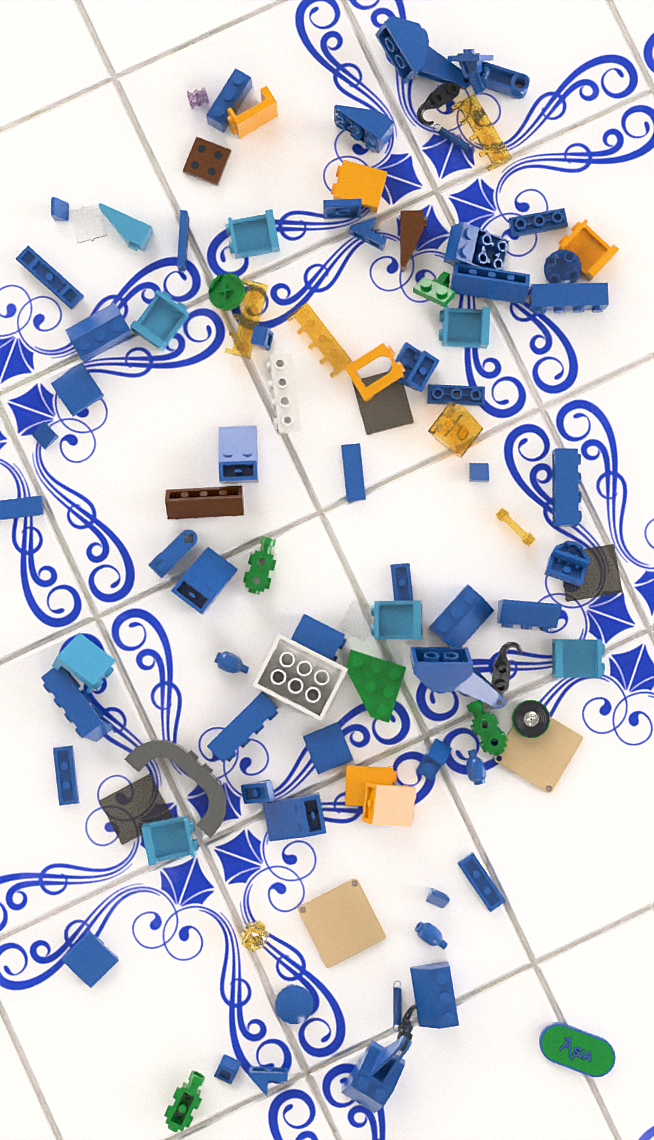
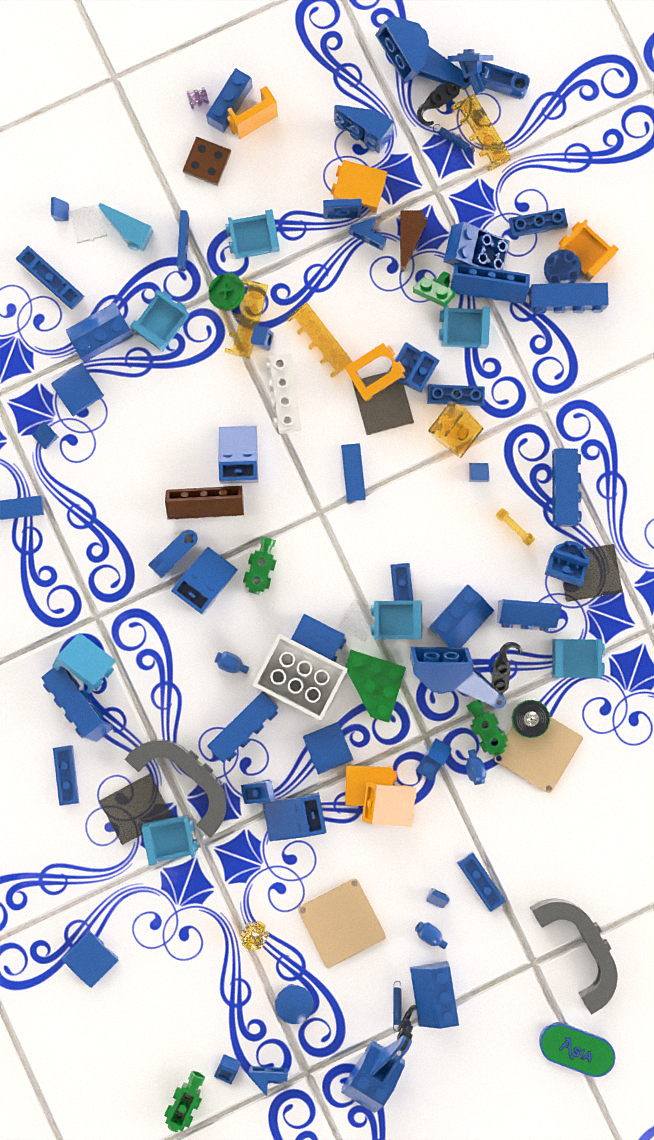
(605, 984): none -> dark grey arch

